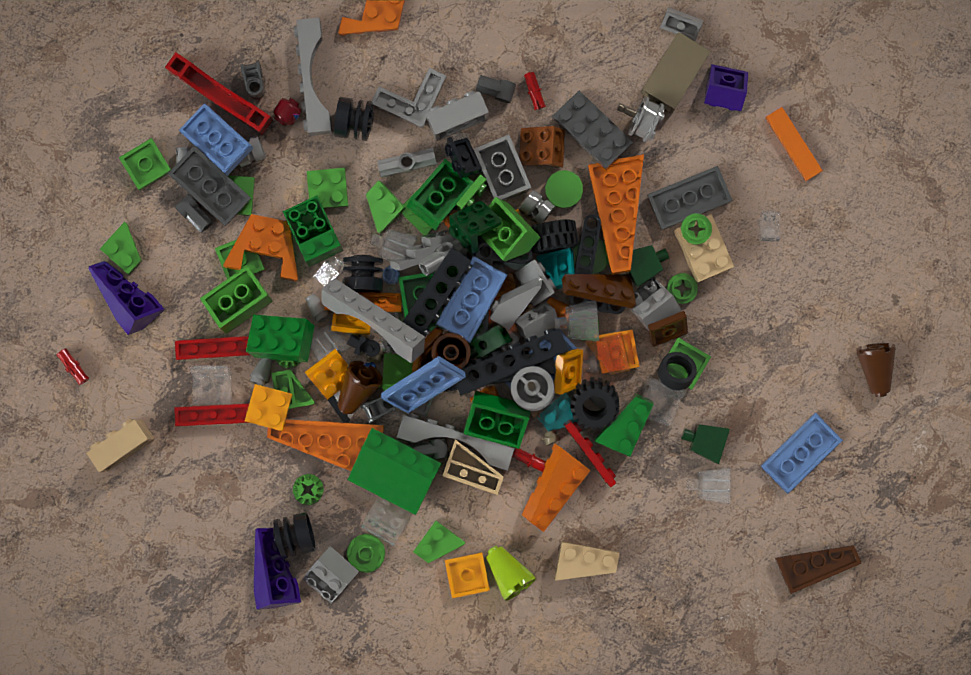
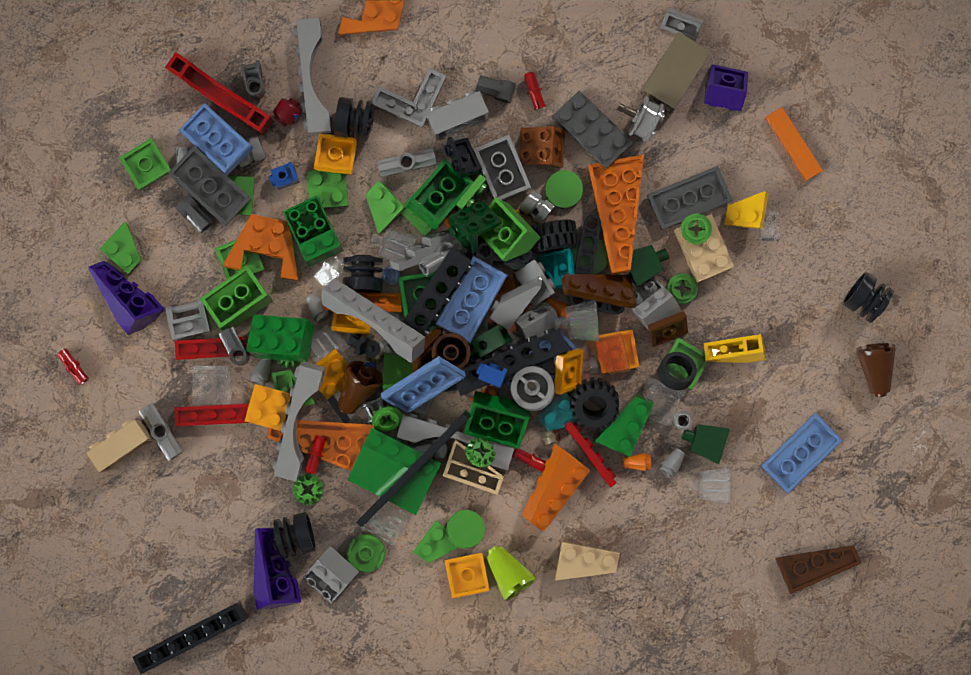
(154, 420): none -> light grey piece
(188, 325): none -> light grey plate
(190, 637): none -> black brick
(234, 345): none -> dark grey piece
(290, 179): none -> blue brick
(290, 458): none -> light grey arch
(315, 454): none -> red axle
(335, 154): none -> light orange plate
(386, 424): none -> bright green gear
(414, 468): none -> black tile
(465, 529): none -> bright green tile
(476, 457): none -> bright green gear
(491, 374): none -> blue brick
(639, 462): none -> orange cone
(672, 463): none -> light grey cone
(687, 420): none -> light grey cone
(736, 350): none -> yellow slope
(748, 212): none -> yellow wing
(871, 299): none -> black wheel

